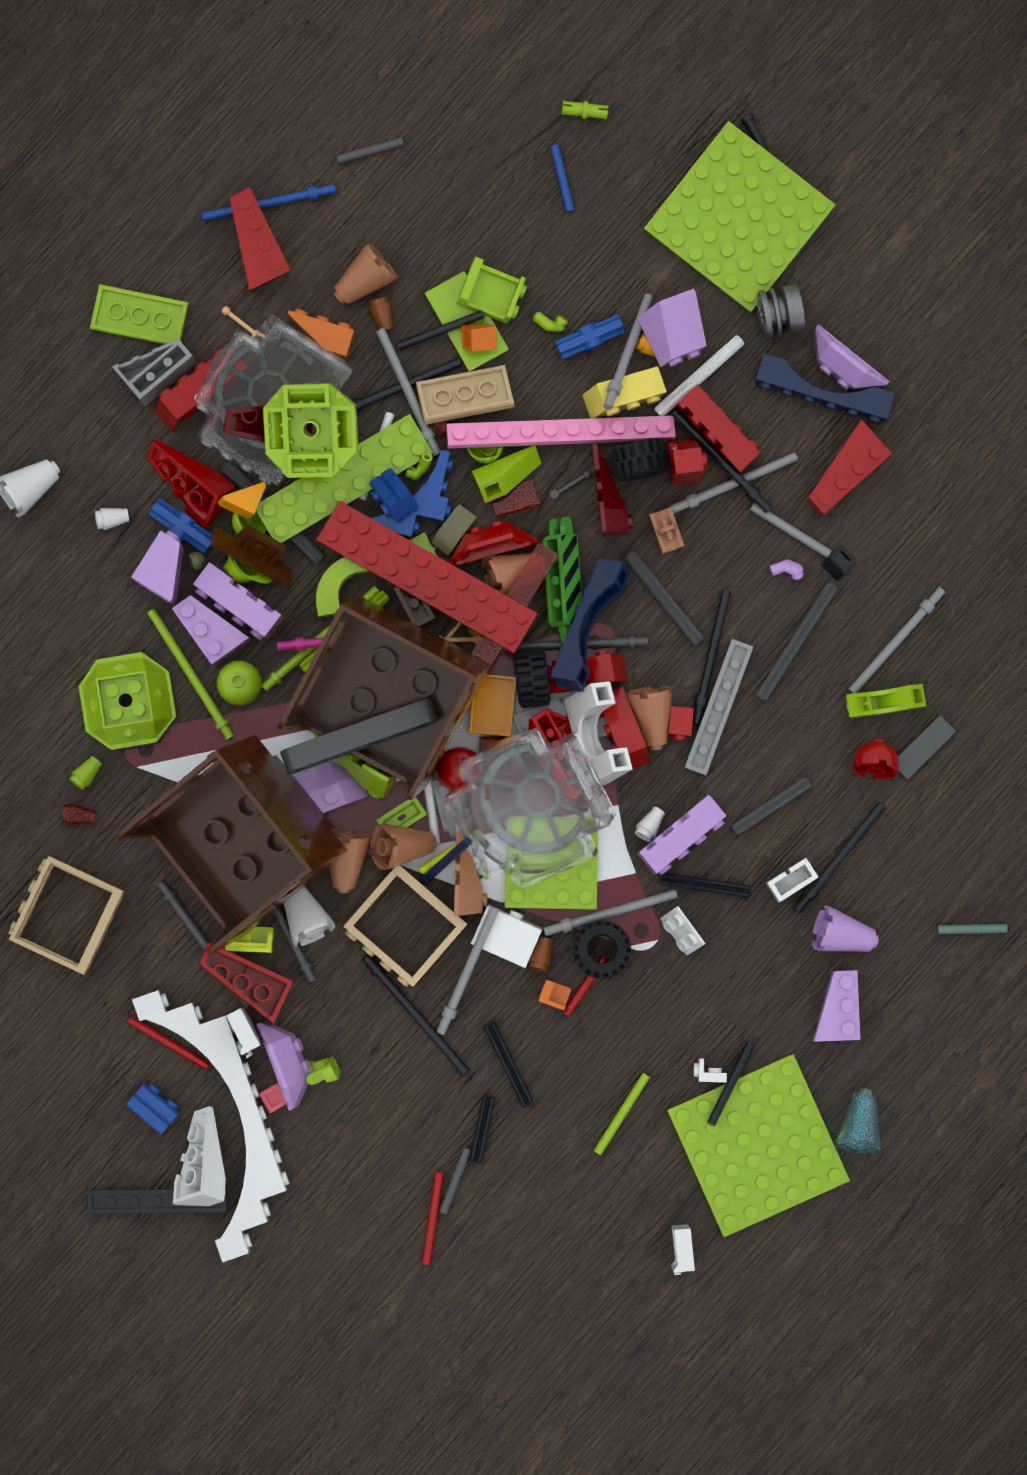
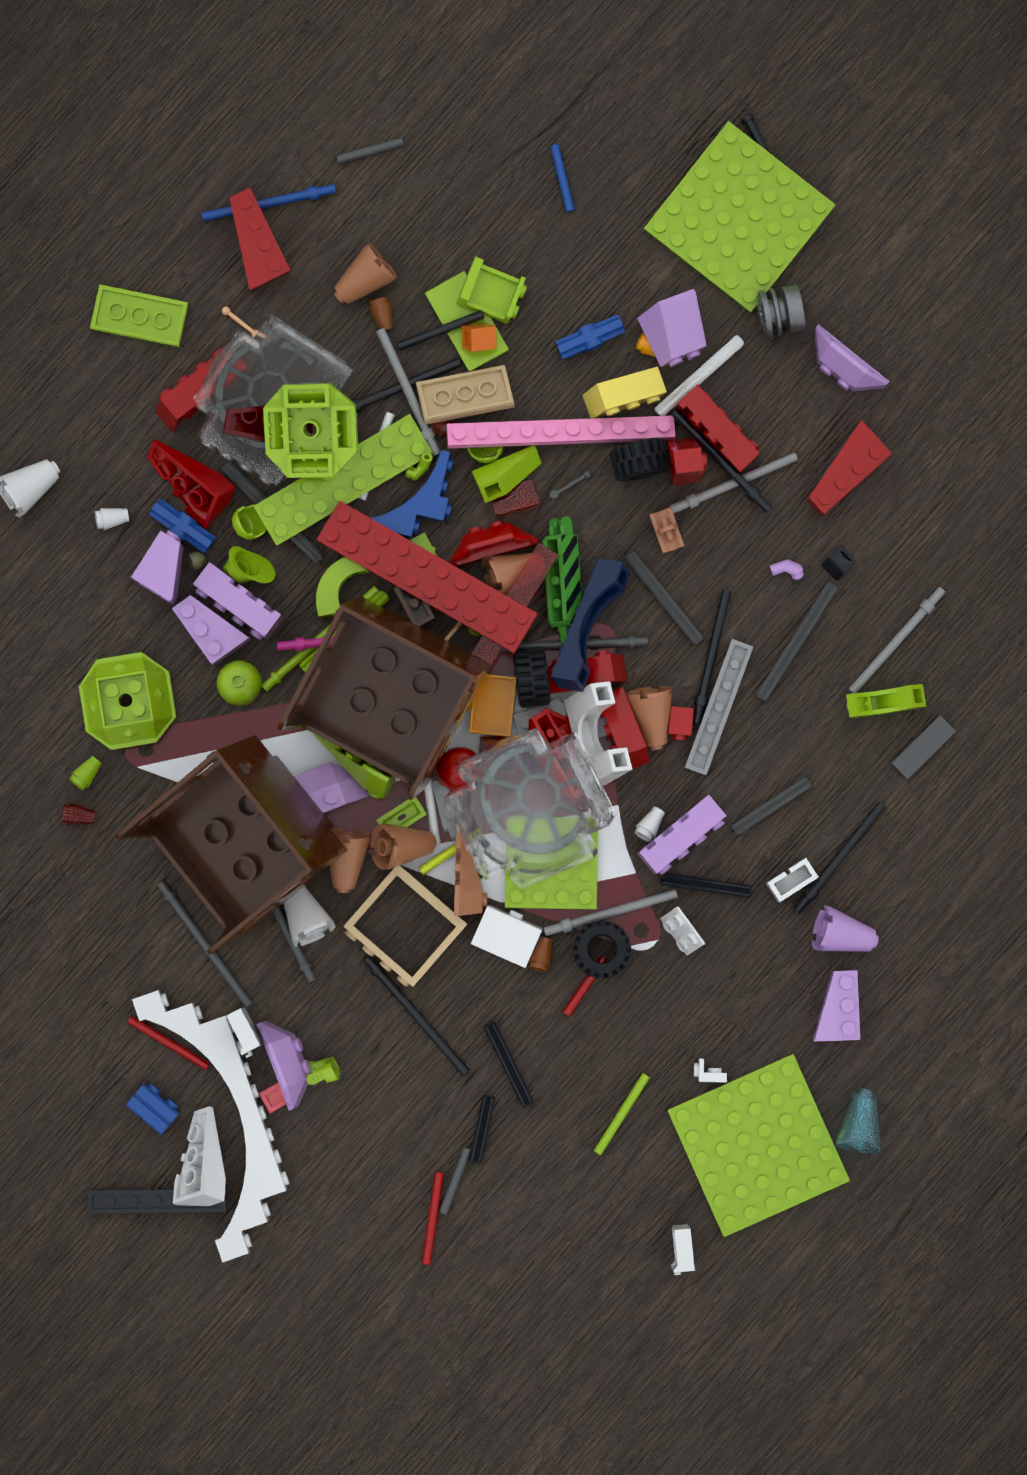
(28, 906): tan window -> none
(156, 371): light grey wedge -> none
(222, 723): lime bar -> none
(243, 501): light orange slope -> none
(250, 982): red wedge -> none
(254, 550): reddish brown bracket -> none
(257, 940): neon yellow hinge -> none
(328, 335): orange slope -> none
(359, 736): dark grey beam -> none
(393, 494): blue brick -> none
(445, 861): dark blue bar -> none
(450, 1011): light grey bar -> none
(453, 530): olive slope -> none
(475, 639): light nougat hinge -> none
(550, 325): lime arm -> none
(554, 994): orange panel -> none
(584, 110): lime pin -> none
(611, 508): dark red wedge -> none
(615, 386): light grey bar -> none
(730, 1084): black bar -> none
(778, 374): dark blue arch -> none
(791, 530): light grey bar -> none
(876, 759): red cylinder -> none
(972, 929): sand green bar -> none

